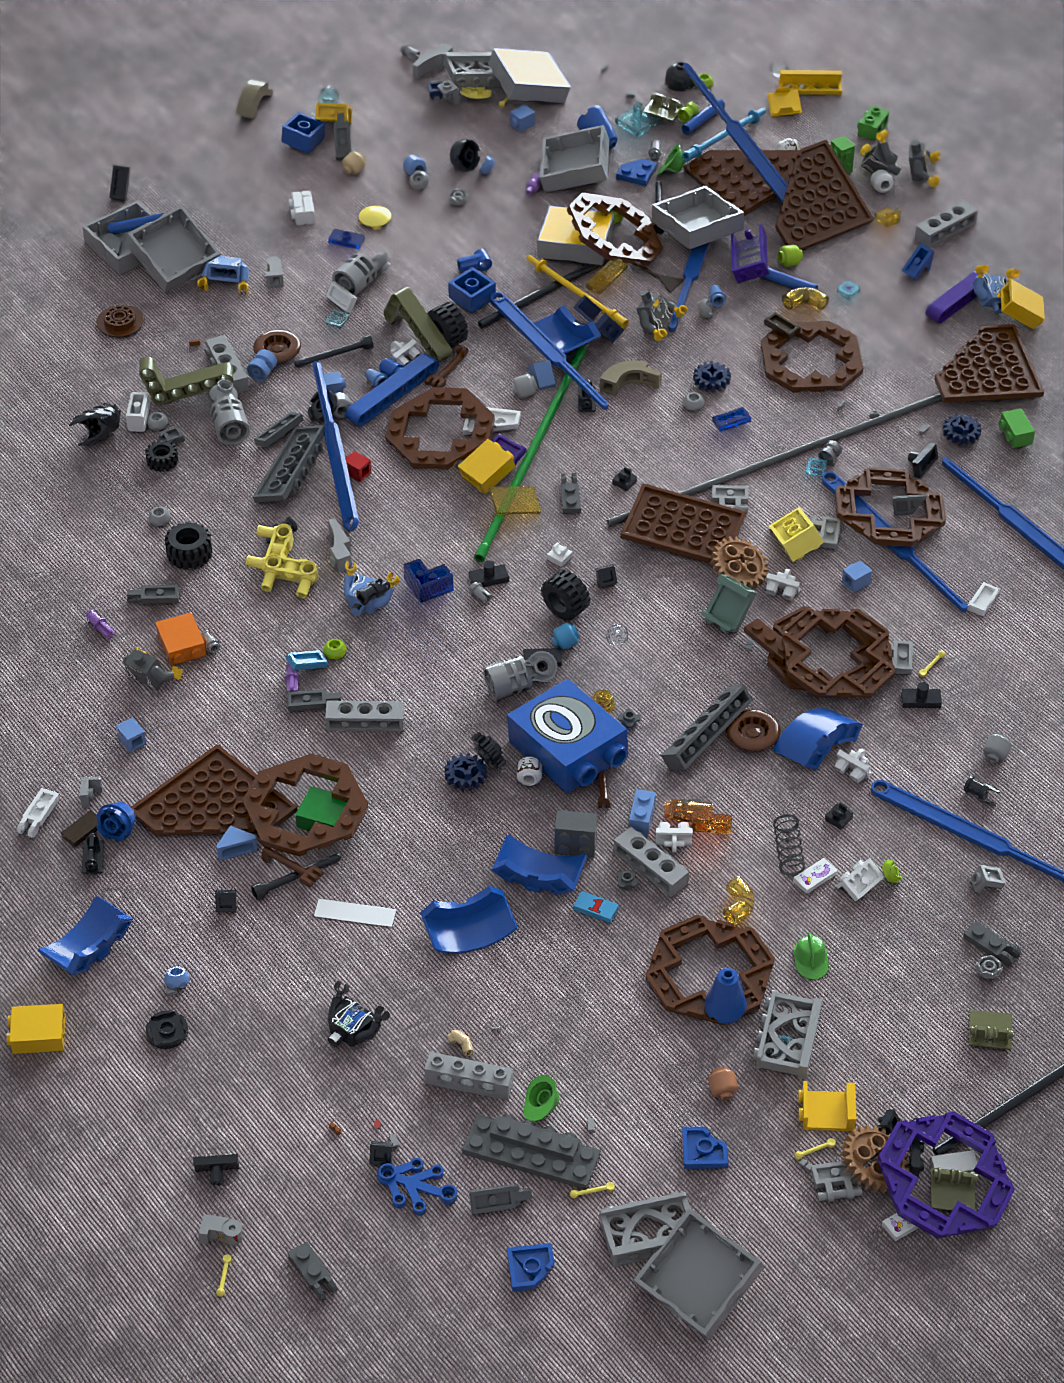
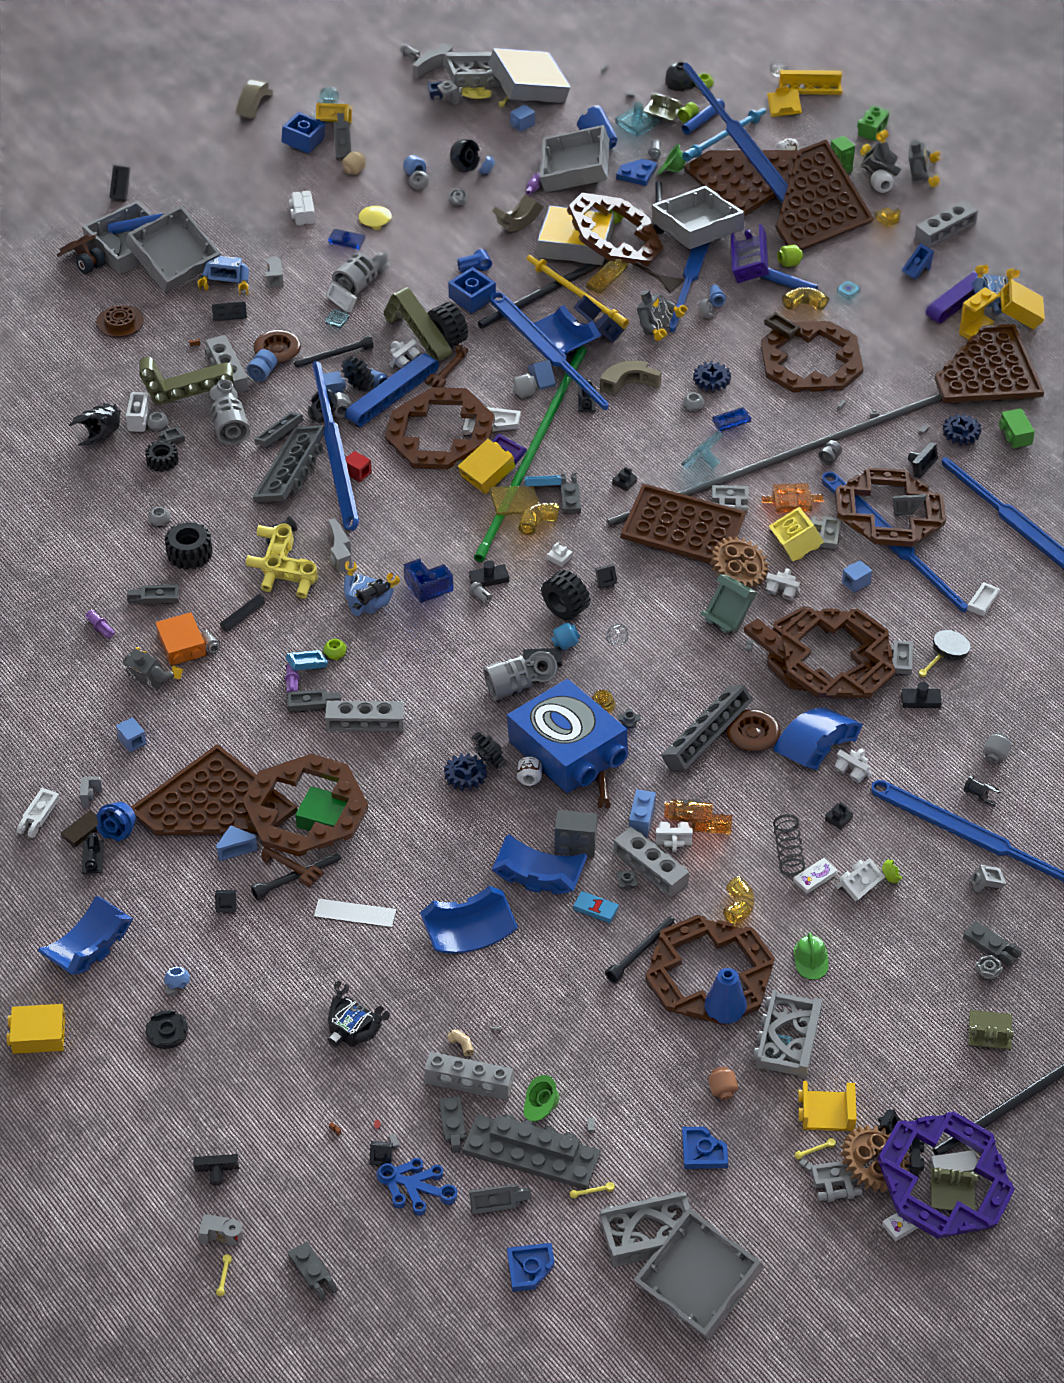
(88, 258): none -> plate
(229, 311): none -> black hinge
(242, 612): none -> black axle
(357, 373): none -> black gear
(389, 367): blue brick -> none
(452, 1121): none -> dark grey hinge
(521, 216): none -> dark tan arch
(536, 514): none -> clear yellow cylinder
(542, 480): none -> dark azure tile
(615, 972): none -> black piece
(703, 451): none -> clear light blue tile
(791, 496): none -> clear orange plate
(816, 466): clear light blue tile -> none
(951, 644): none -> tile
(973, 313): none -> yellow panel

